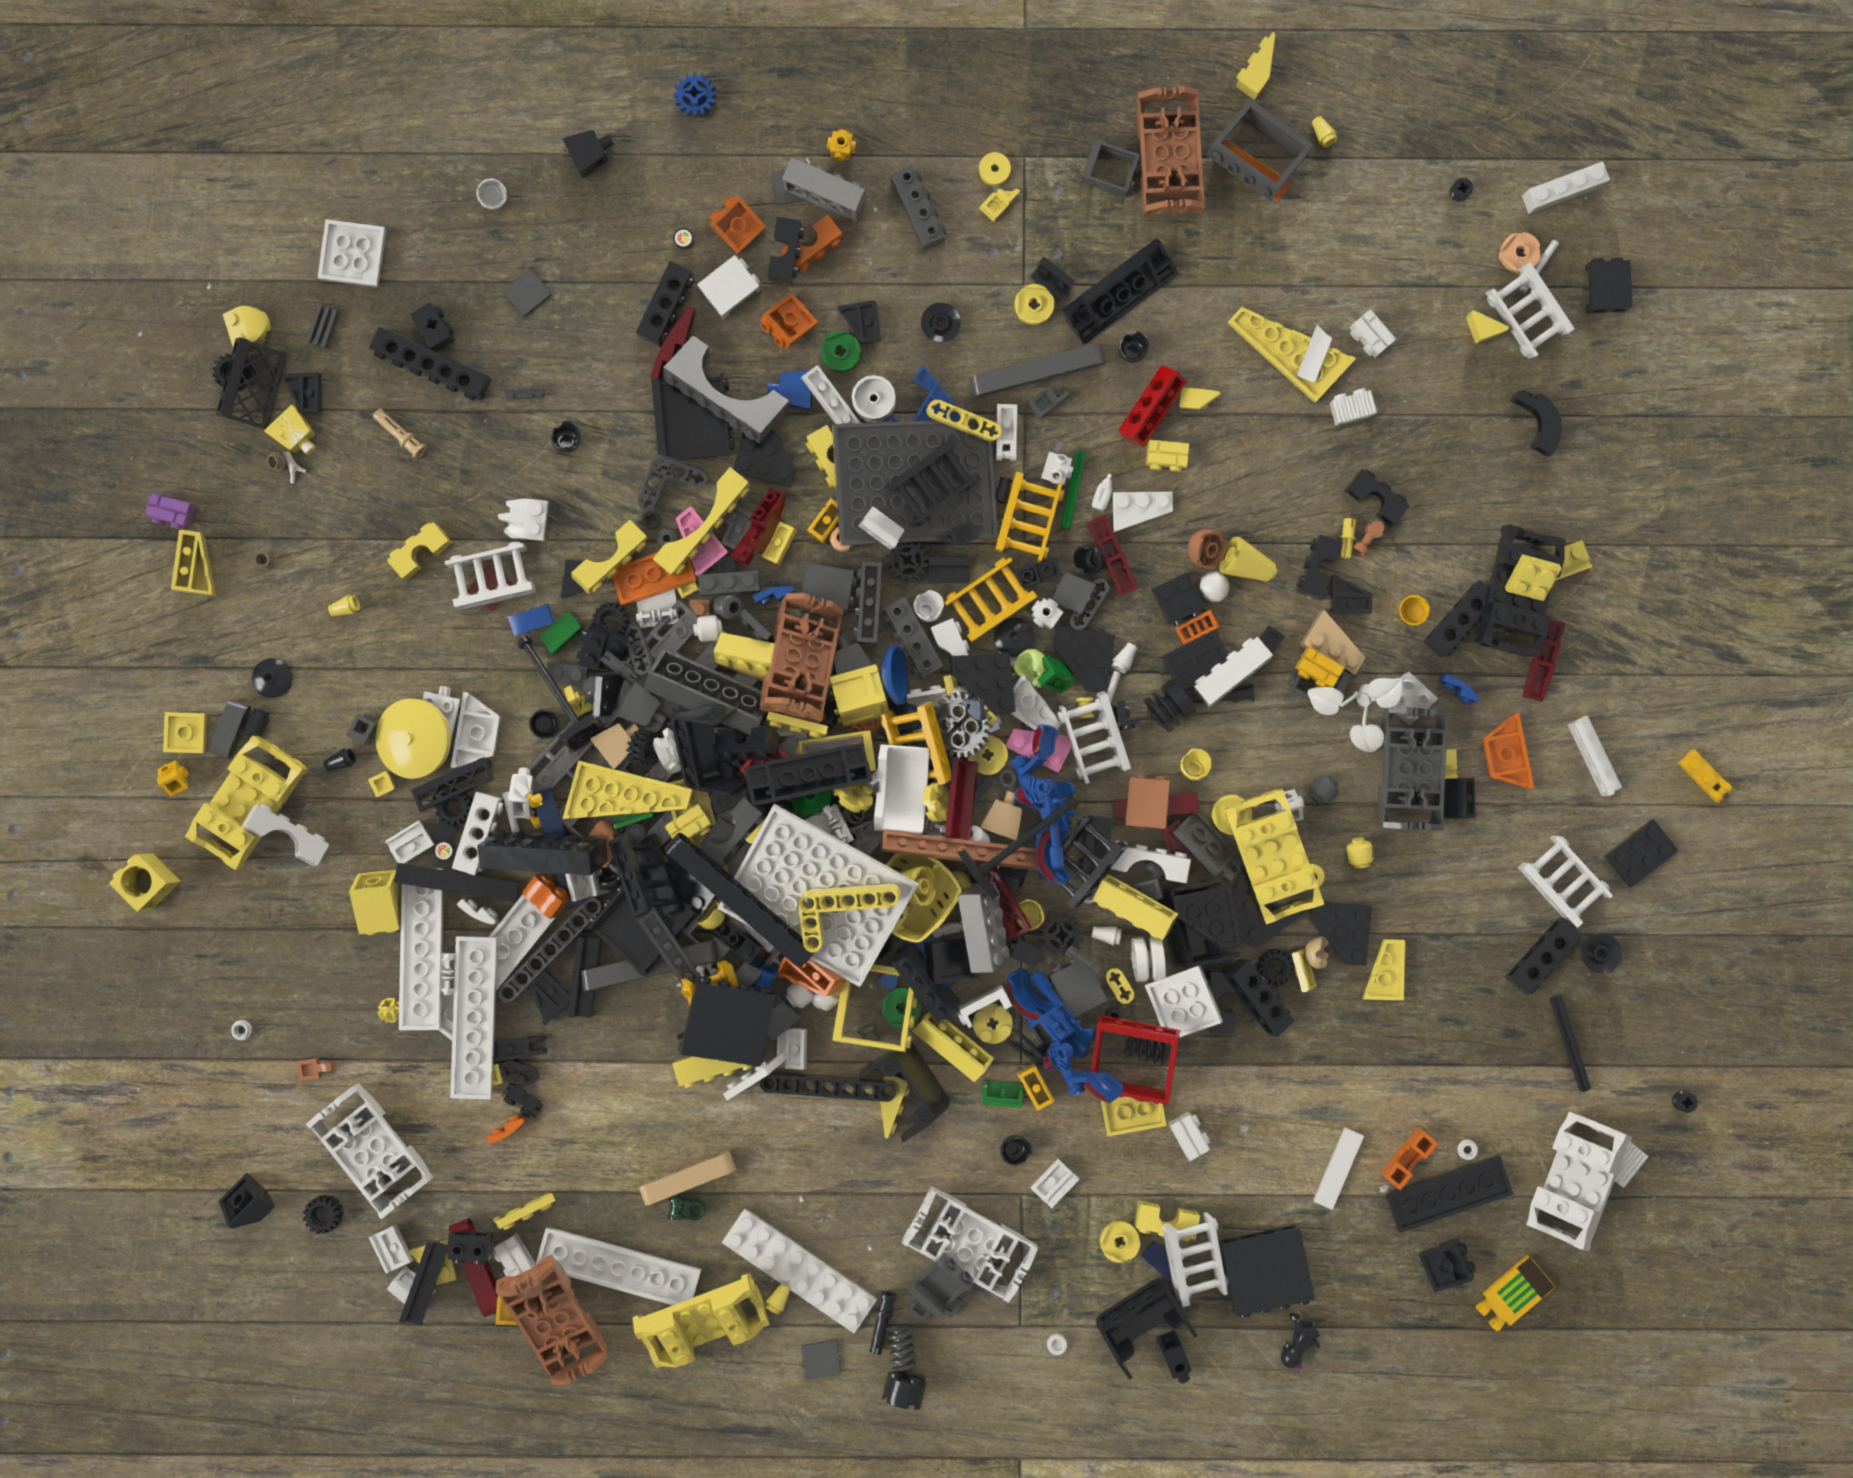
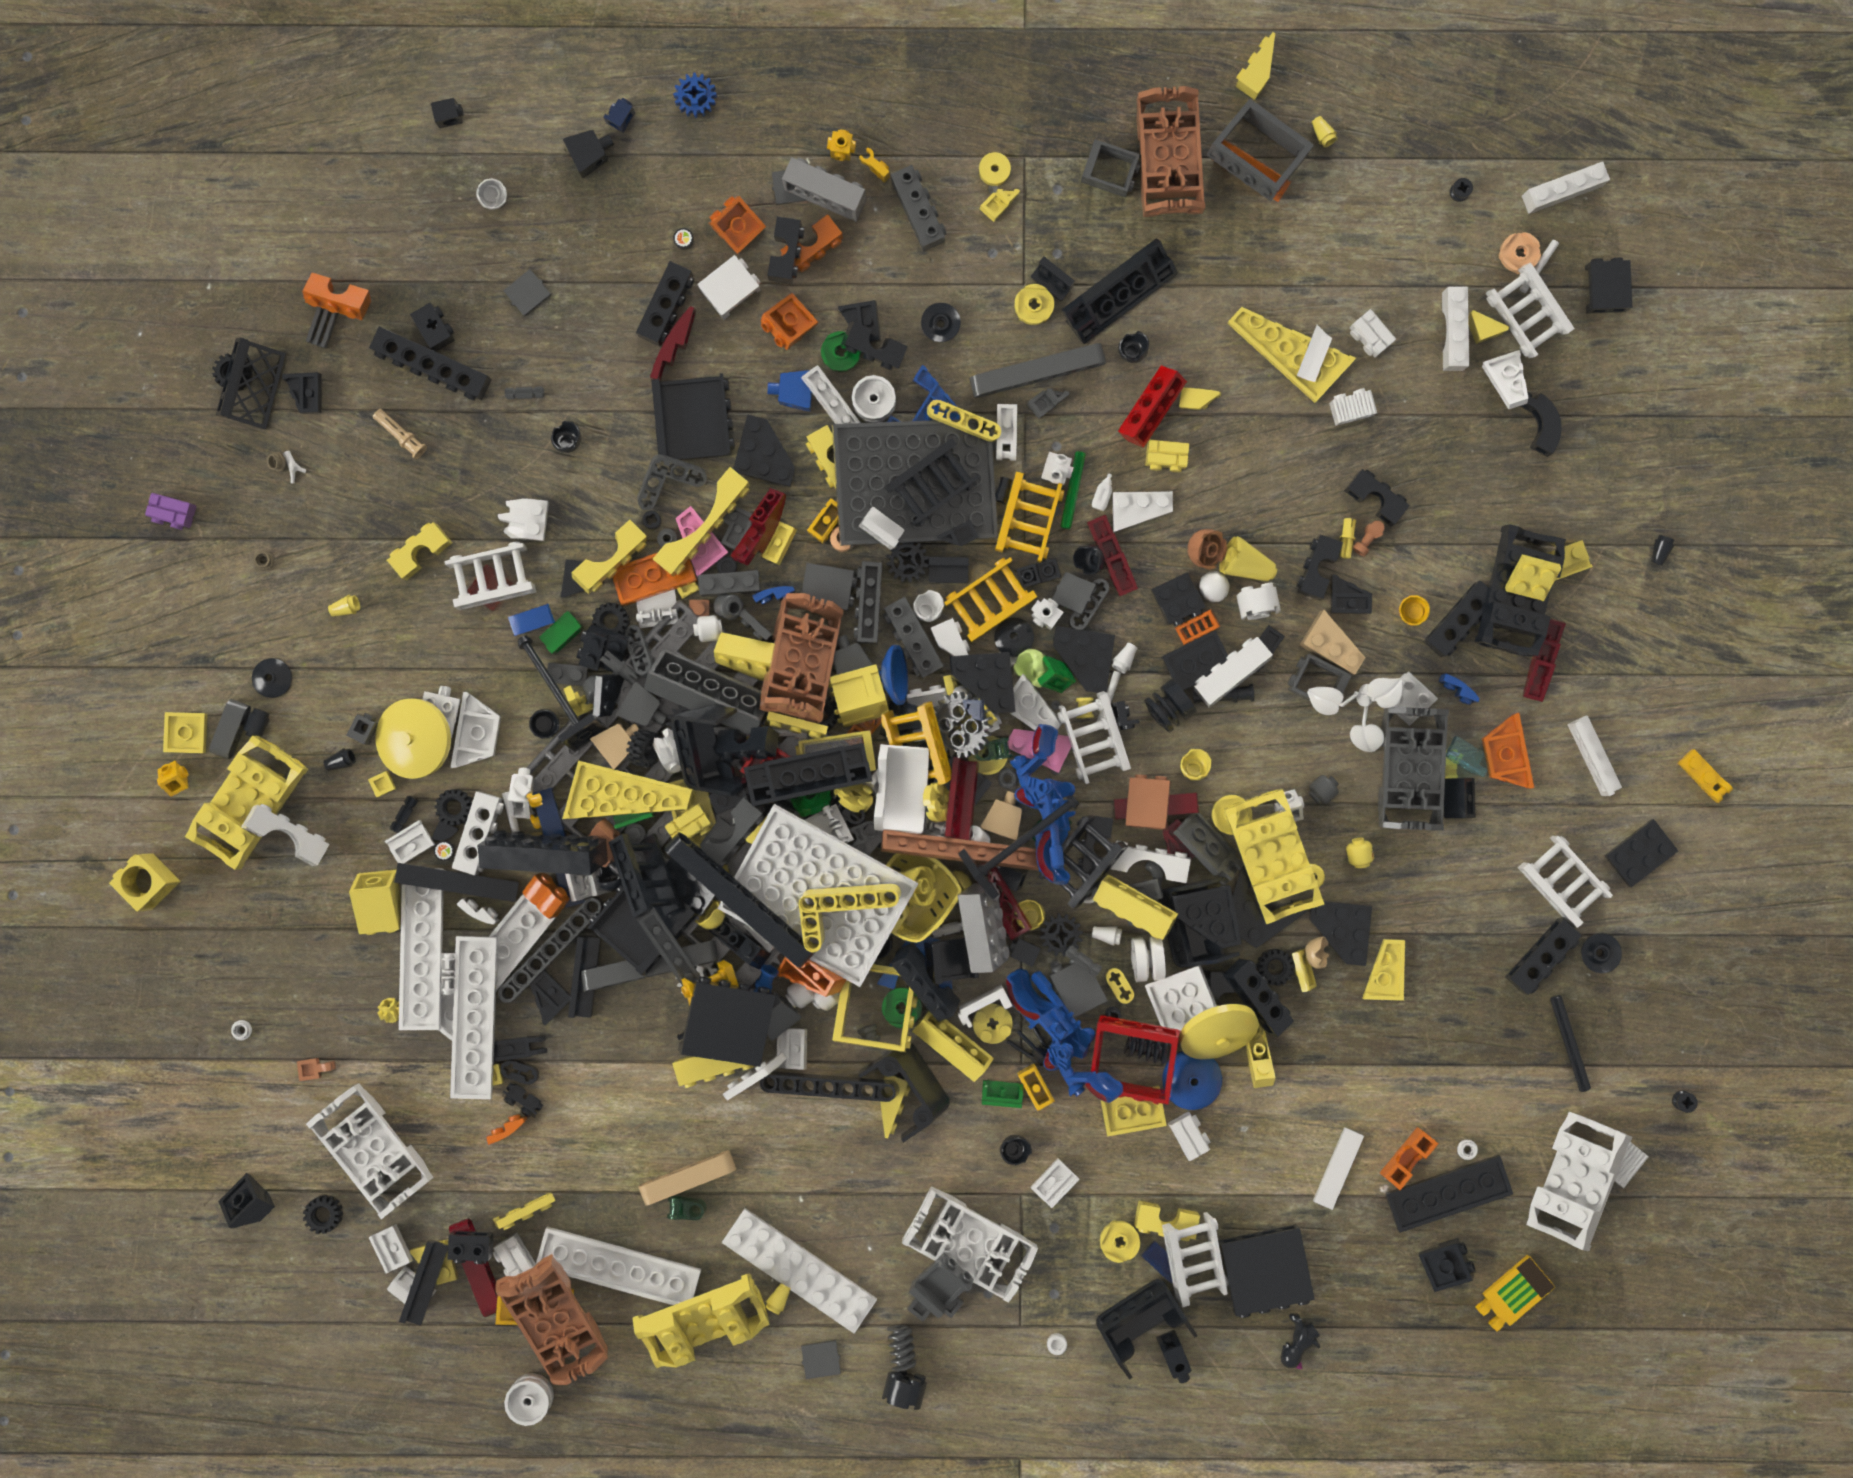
(192, 565): light yellow wedge -> none
(247, 323): light yellow slope -> none
(292, 431): light yellow torso -> none
(352, 253): white plate -> none
(352, 302): none -> orange arch
(403, 814): none -> black axle
(447, 112): none -> black brick
(450, 780): black fence -> none
(531, 1410): none -> white wheel
(620, 114): none -> dark blue brick
(751, 417): arch -> none
(857, 340): none -> black arch
(880, 169): none -> yellow plate
(883, 1314): black pin -> none
(995, 750): none -> clear green piece
(1208, 1082): none -> blue dish
(1218, 1031): none -> light yellow dish
(1258, 602): none -> white brick
(1260, 1060): none -> light yellow slope
(1319, 667): yellow brick -> none
(1457, 334): none -> white arch
(1466, 756): none -> clear light blue panel
(1508, 378): none -> white wing
(1662, 549): none -> black cone

